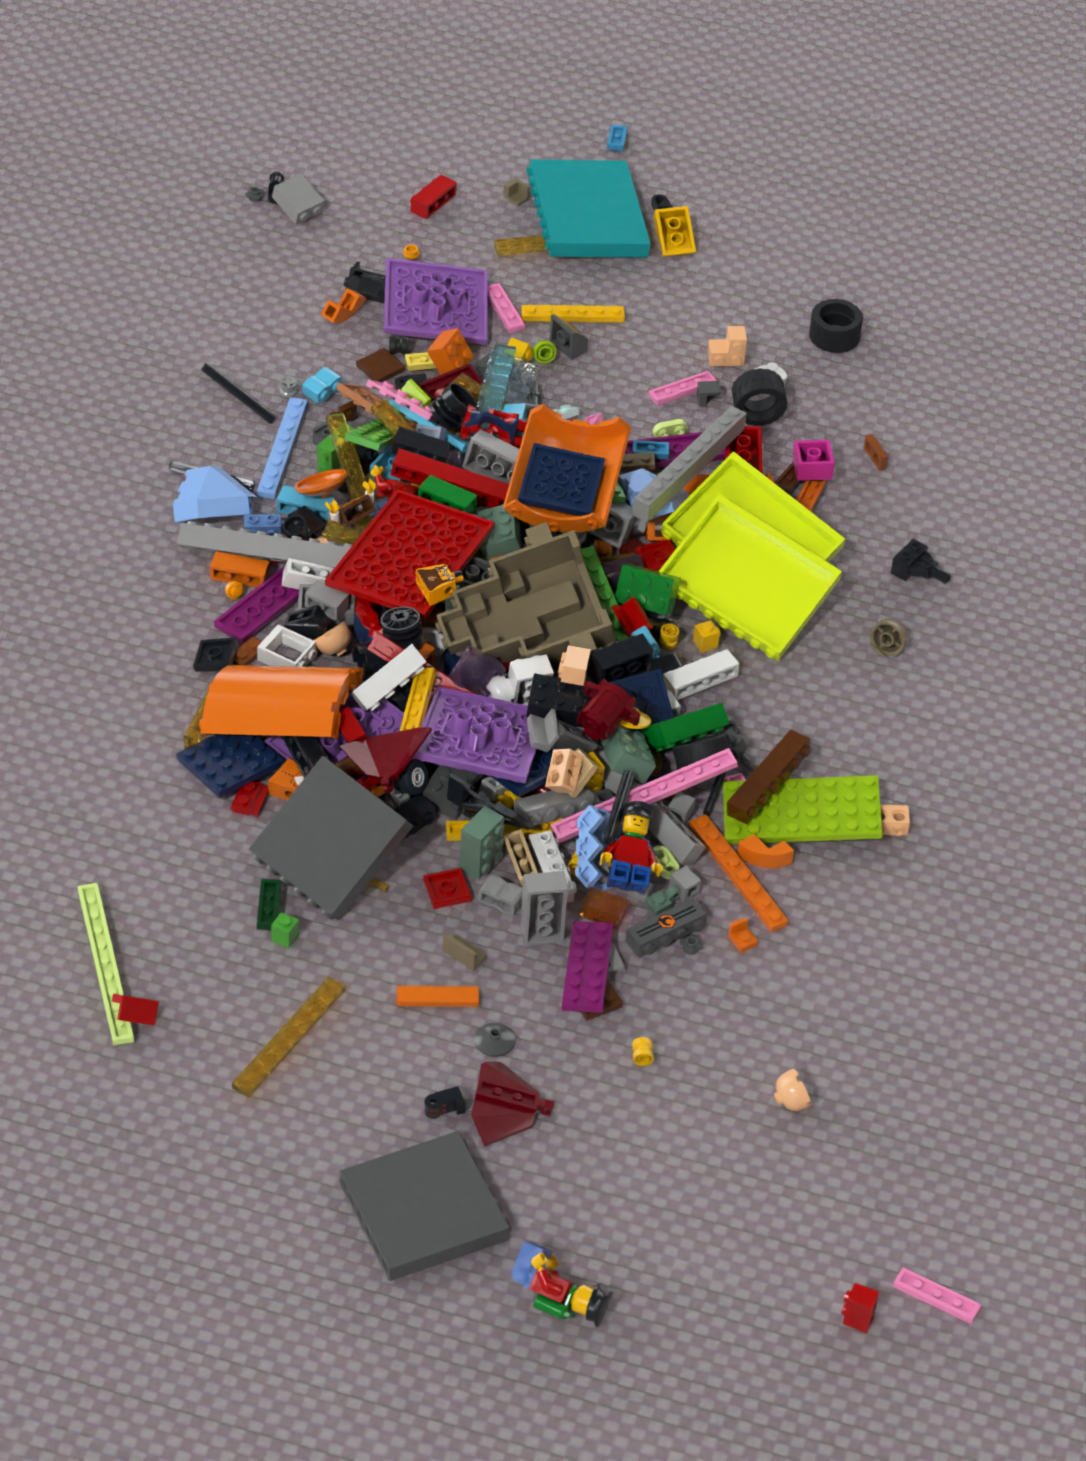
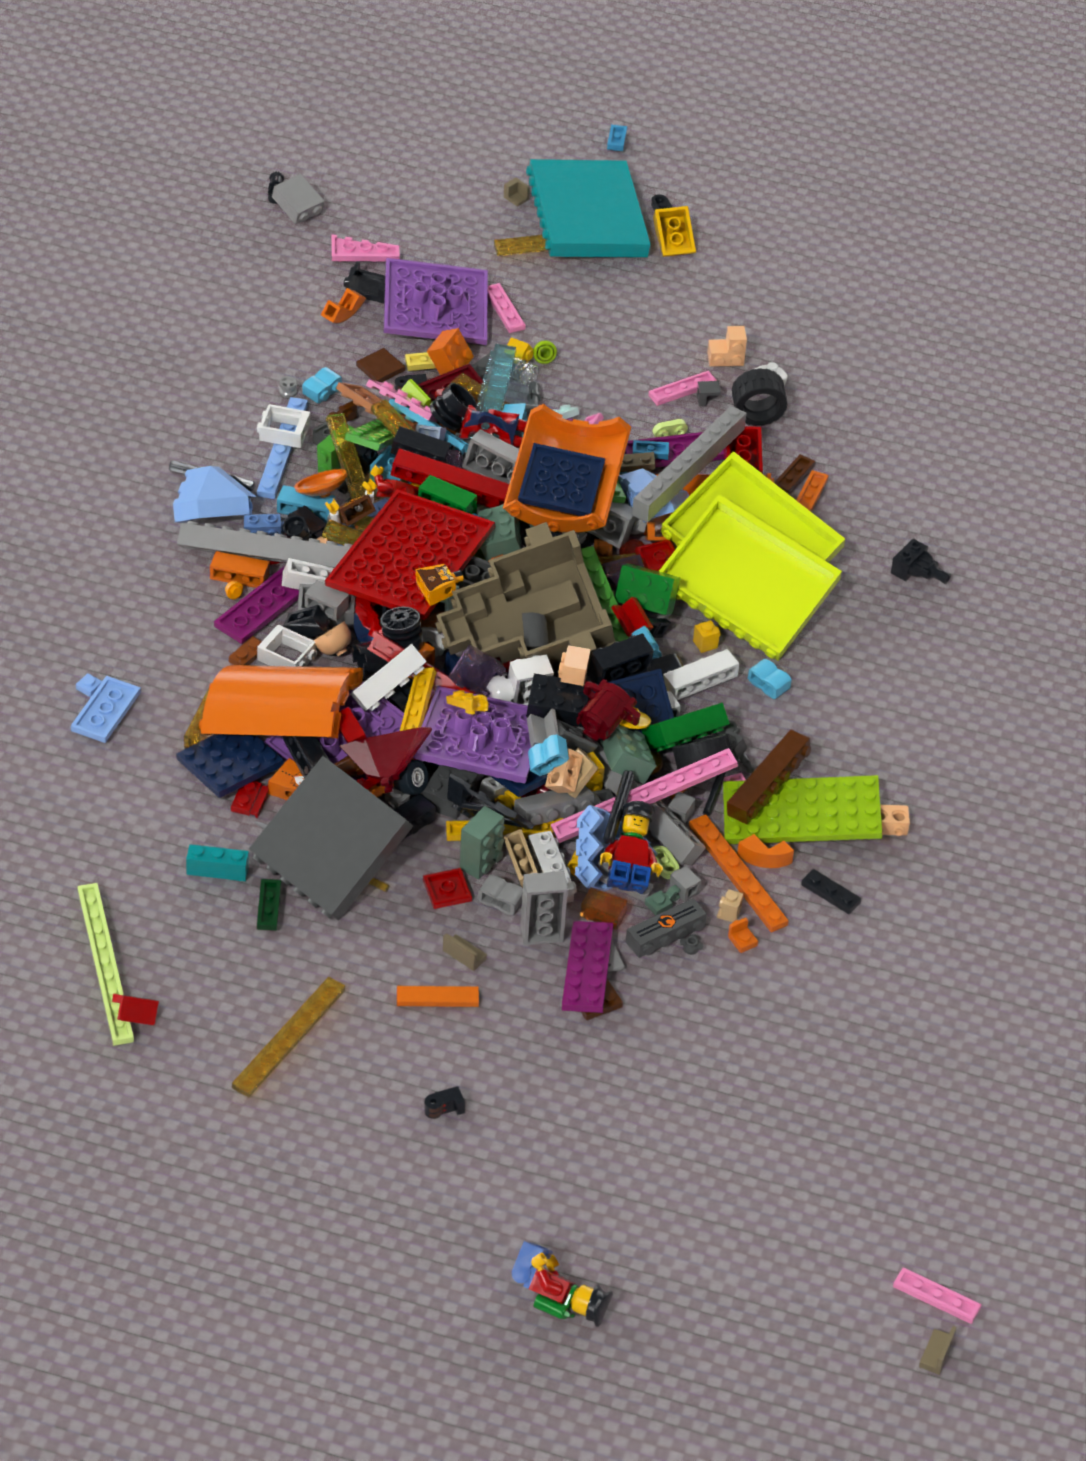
(88, 684): none -> light blue plate
(105, 709): none -> light blue plate
(215, 654): black plate -> none
(217, 862): none -> teal brick
(238, 393): black axle -> none
(254, 194): dark grey plate -> none
(284, 930): bright green brick -> none
(288, 416): none -> white window
(351, 250): none -> bright pink wing
(398, 344): pearl dark grey wheel -> none
(411, 252): light orange plate -> none
(424, 1205): dark grey panel -> none
(433, 196): red brick -> none
(468, 701): none -> yellow plate
(494, 1039): dark grey dish -> none
(504, 1103): dark red panel -> none
(534, 630): none -> dark grey brick
(547, 755): none -> medium azure brick
(567, 337): dark grey slope -> none
(573, 313): yellow plate -> none
(642, 1051): yellow wheel -> none
(669, 636): yellow wheel -> none
(730, 906): none -> tan brick
(769, 678): none -> medium azure brick
(791, 1092): light nougat cylinder -> none
(813, 460): dark pink brick -> none
(831, 891): none -> black plate
(835, 338): black tyre -> none
(860, 1307): red brick -> none
(875, 452): dark orange plate -> none
(888, 637): dark tan cylinder -> none
(937, 1350): none -> dark tan panel

